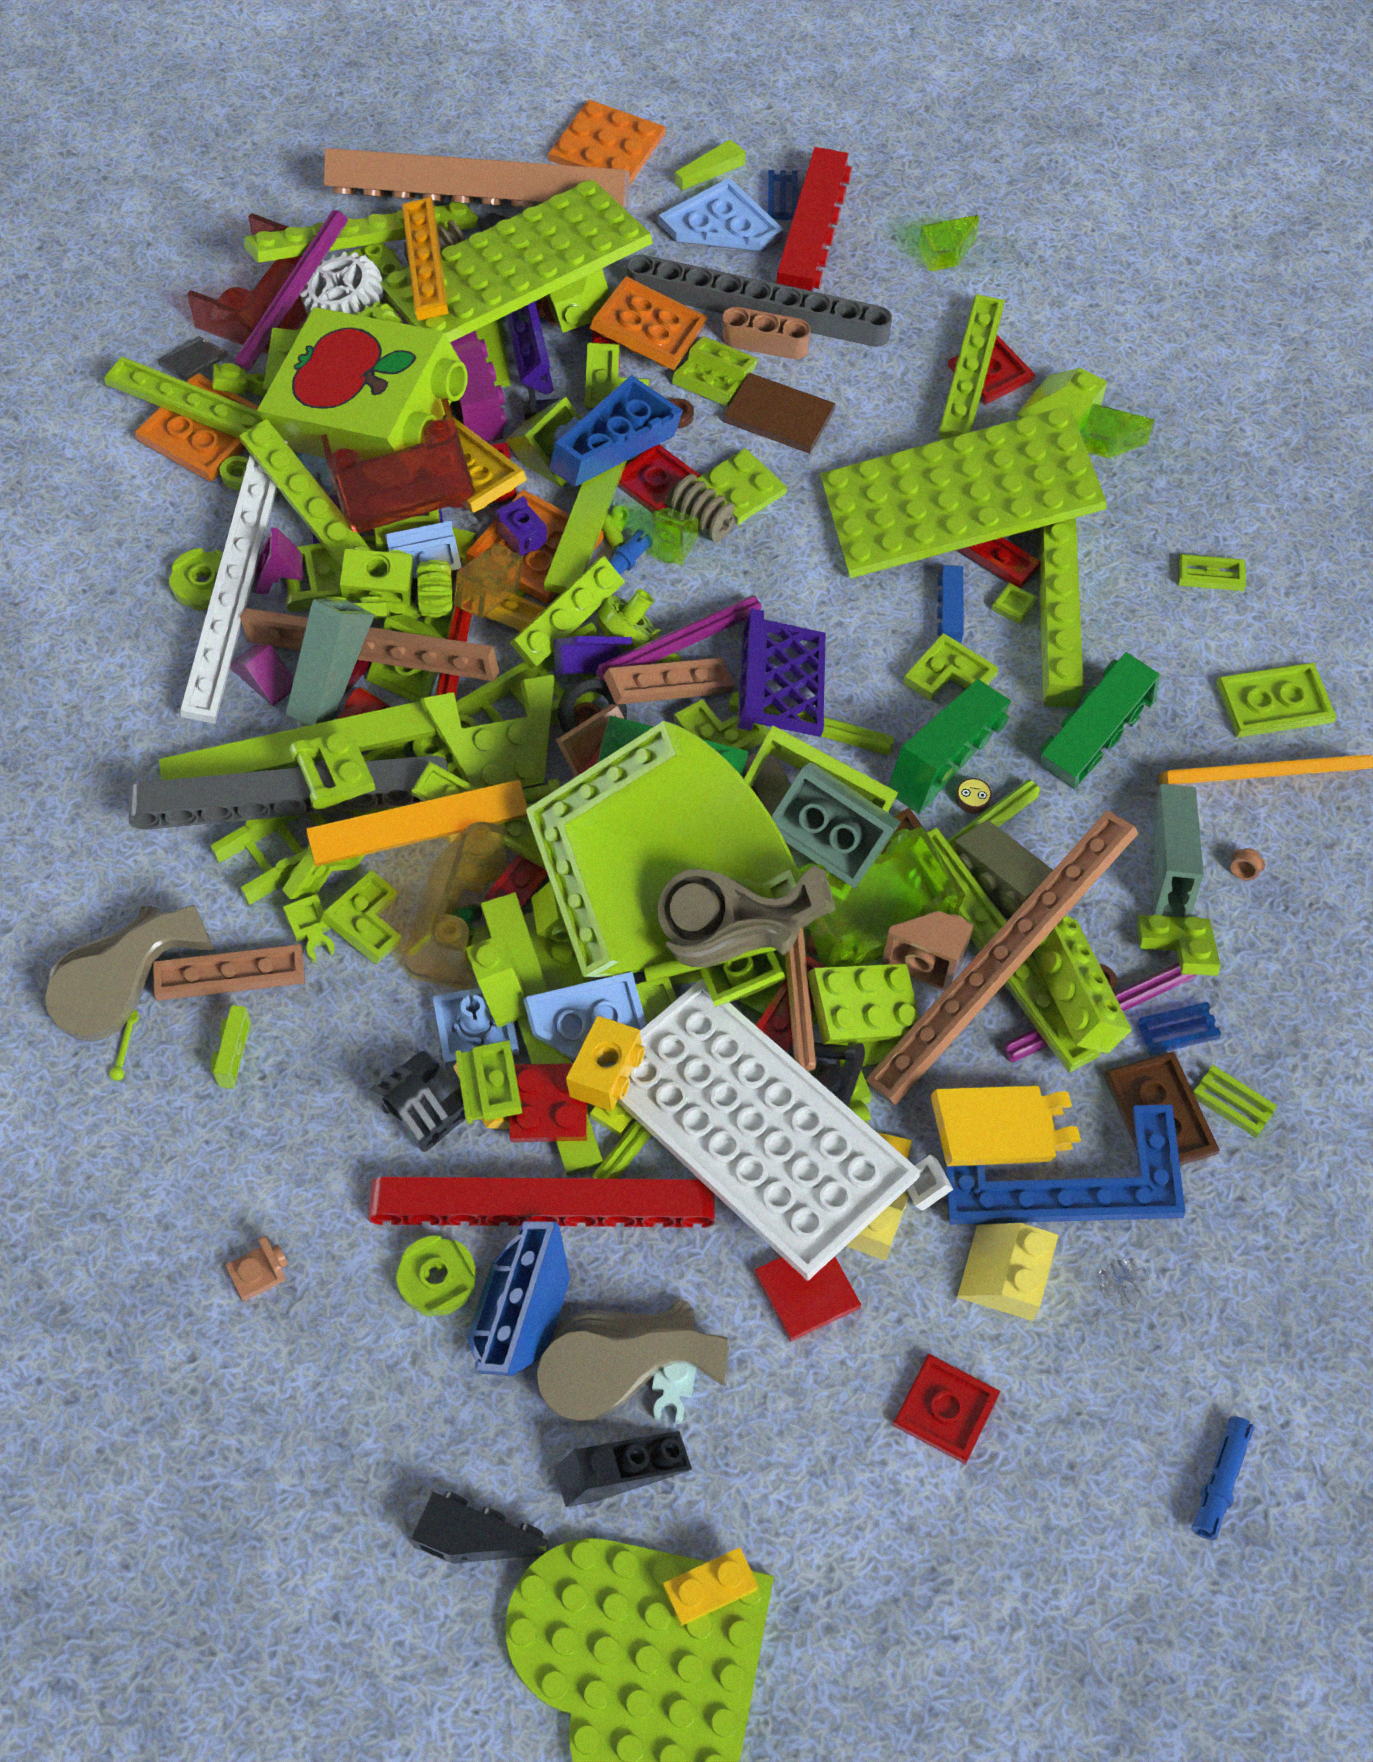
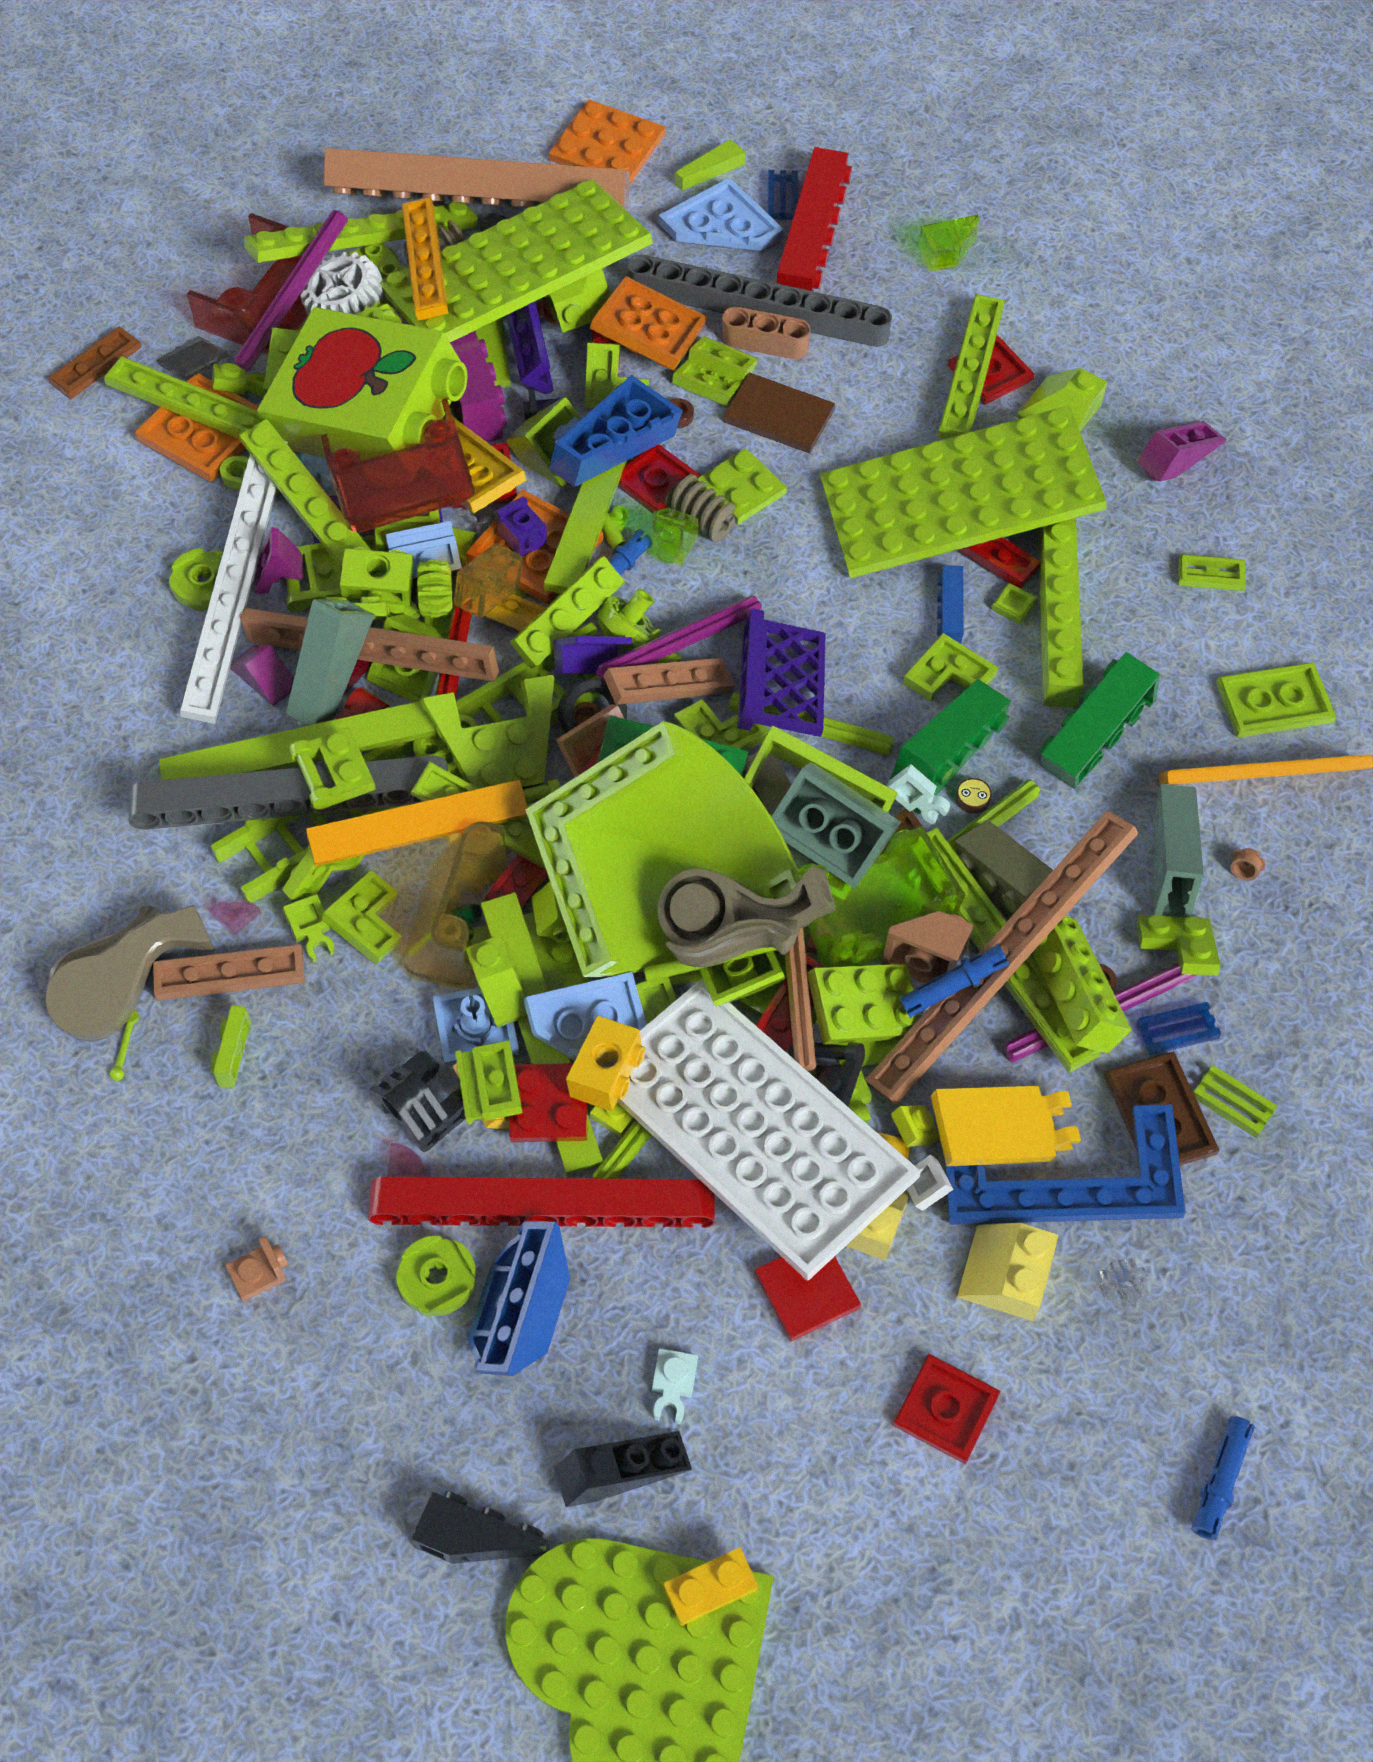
(94, 362): none -> dark orange tile
(234, 915): none -> clear pink tile
(404, 1162): none -> clear pink tile
(608, 1355): dark tan animal -> none
(915, 1125): none -> neon yellow plate
(918, 792): none -> light aqua plate
(958, 978): none -> blue pin
(1115, 431): clear neon green slope -> none
(1177, 449): none -> magenta slope

